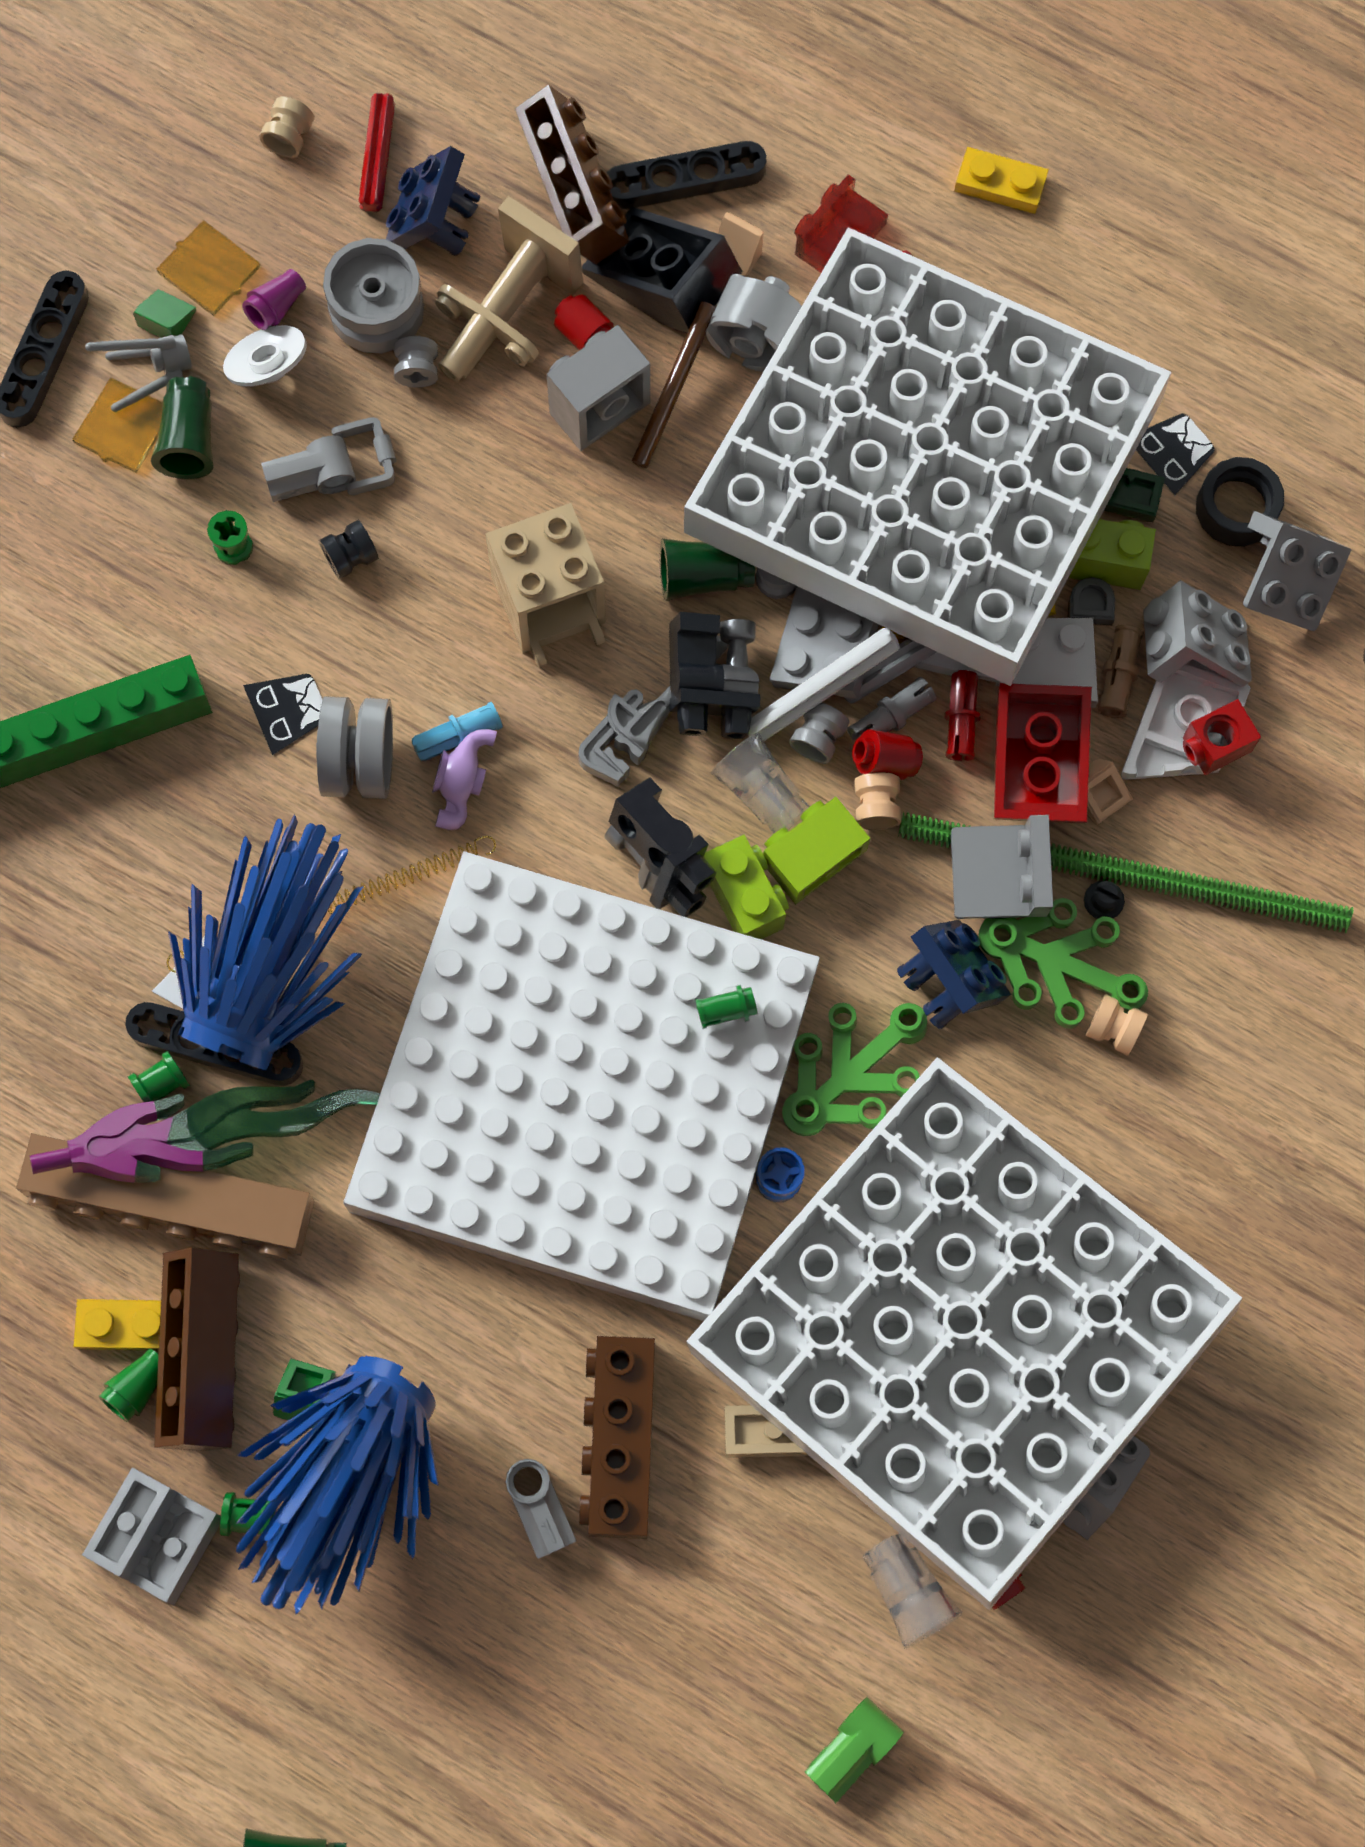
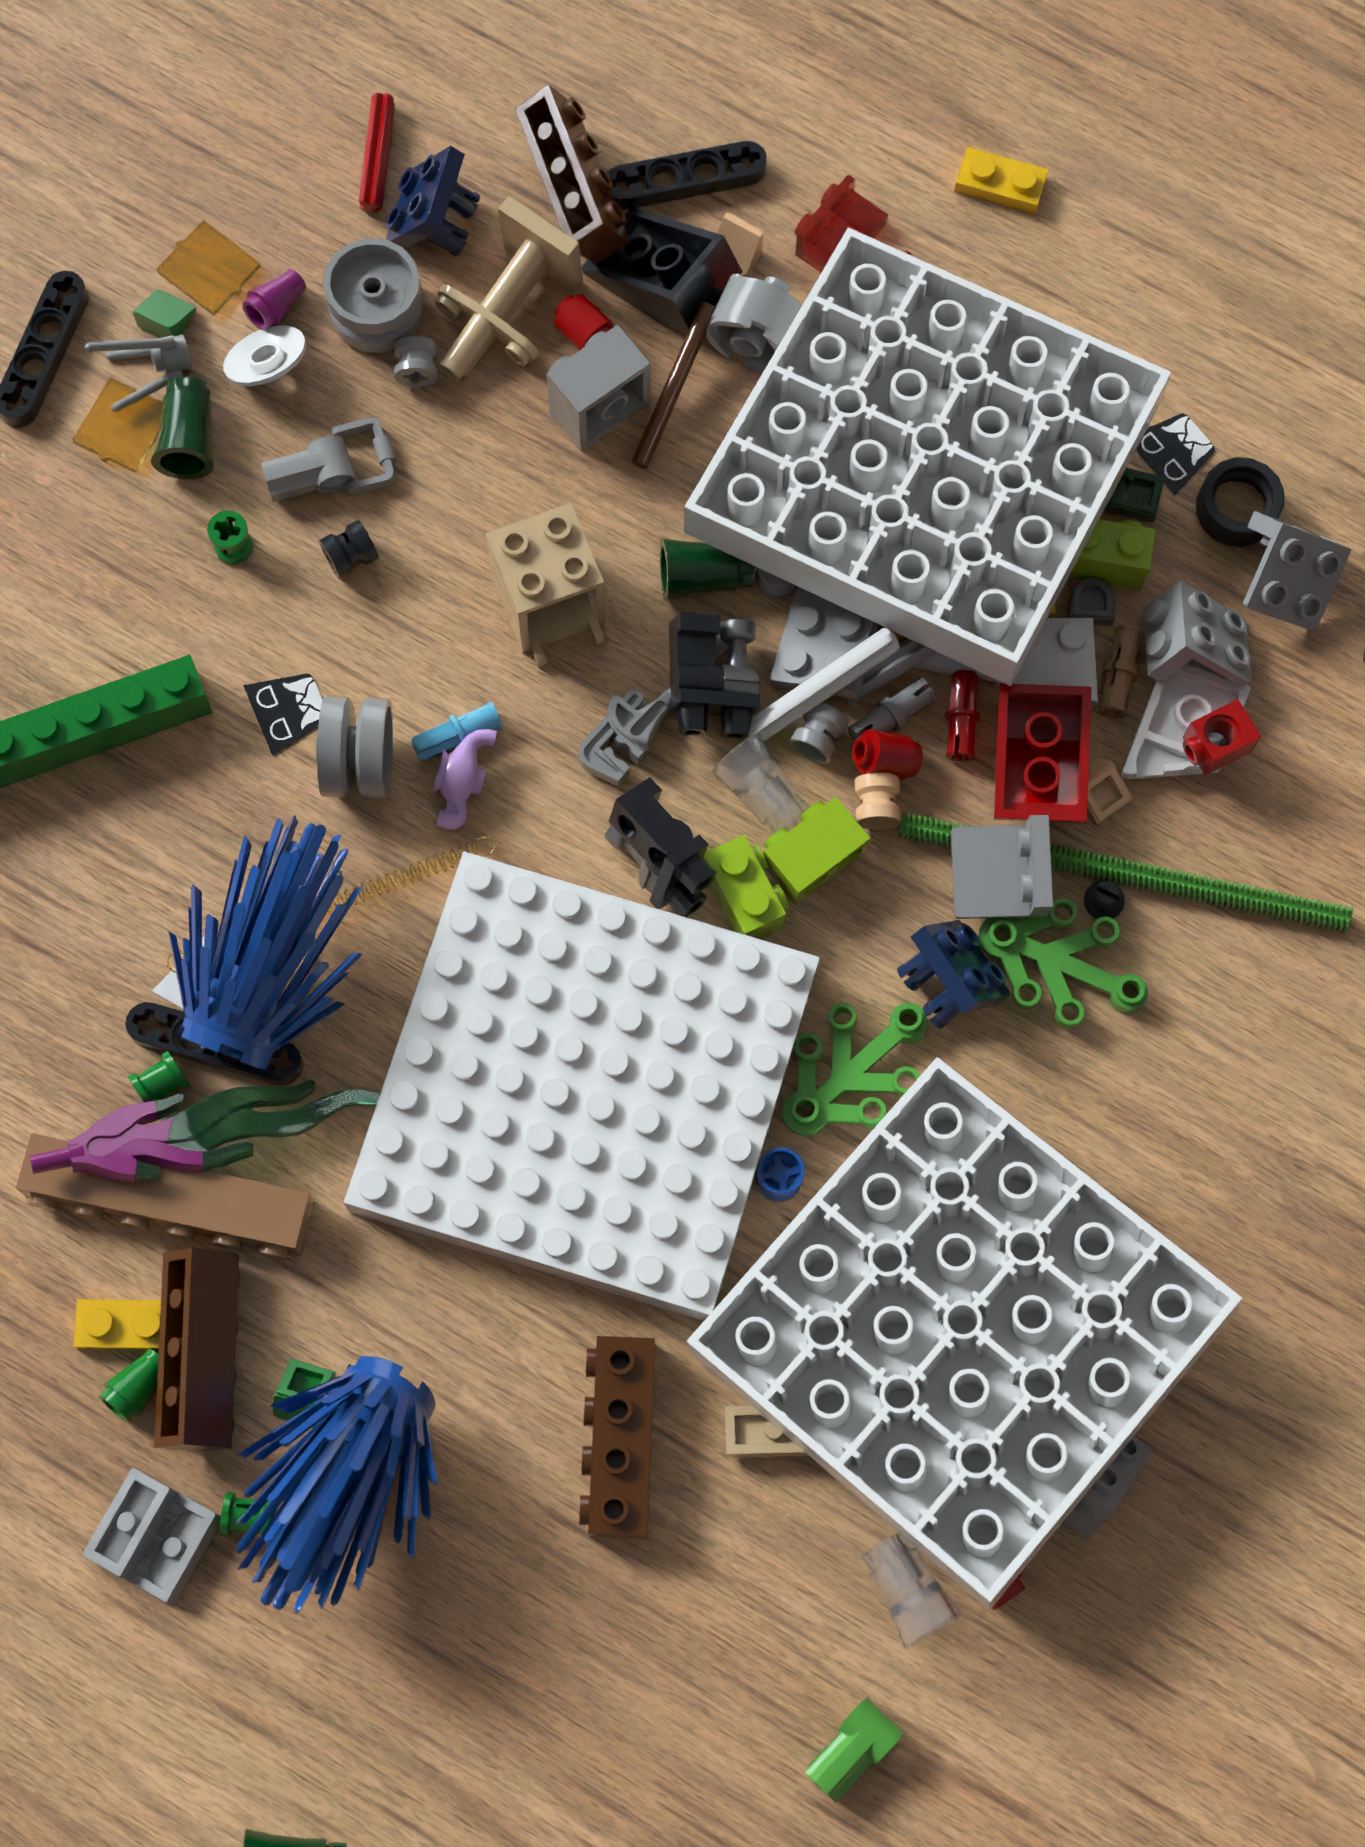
(286, 127): tan wheel -> none
(541, 1512): light grey piece -> none
(727, 1007): green pin -> none
(1113, 1023): light nougat wheel -> none

